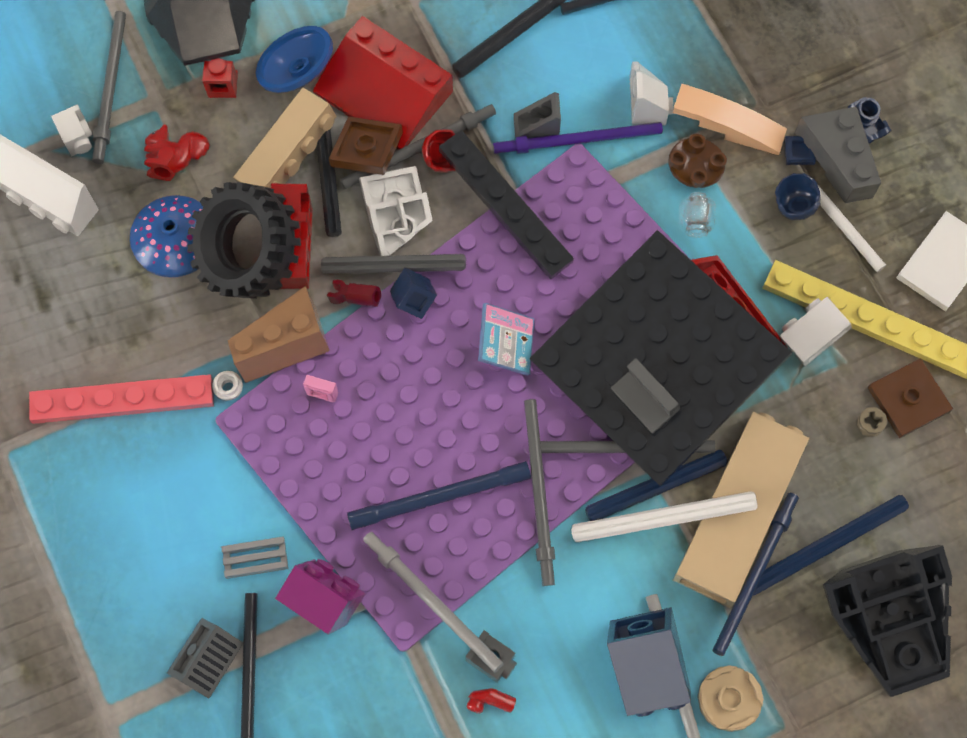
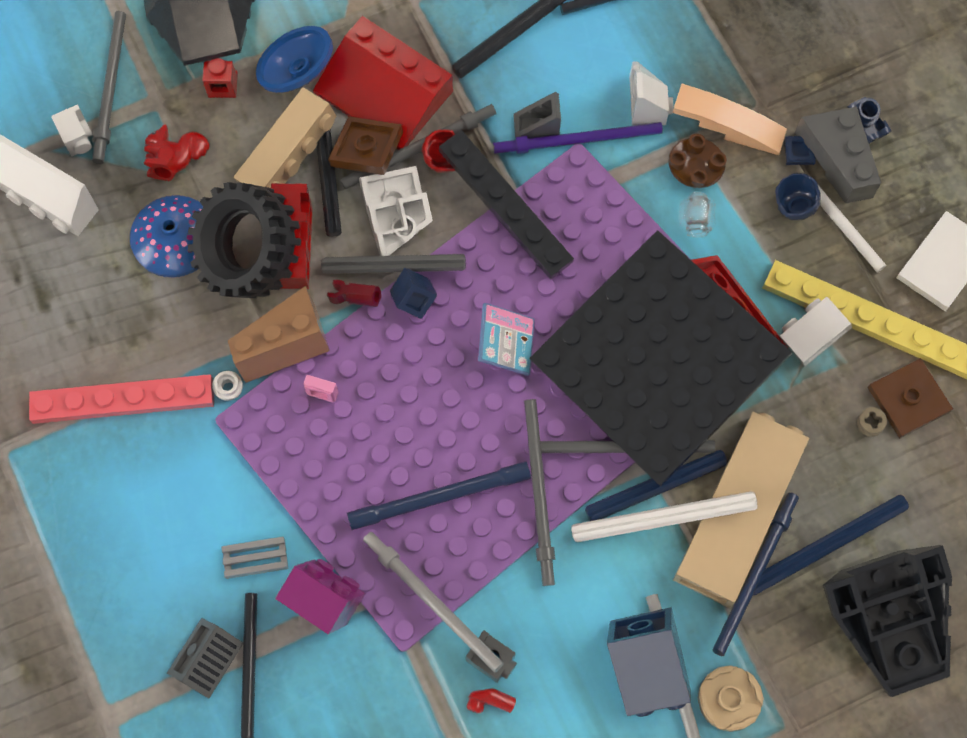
(645, 397): dark grey panel -> none

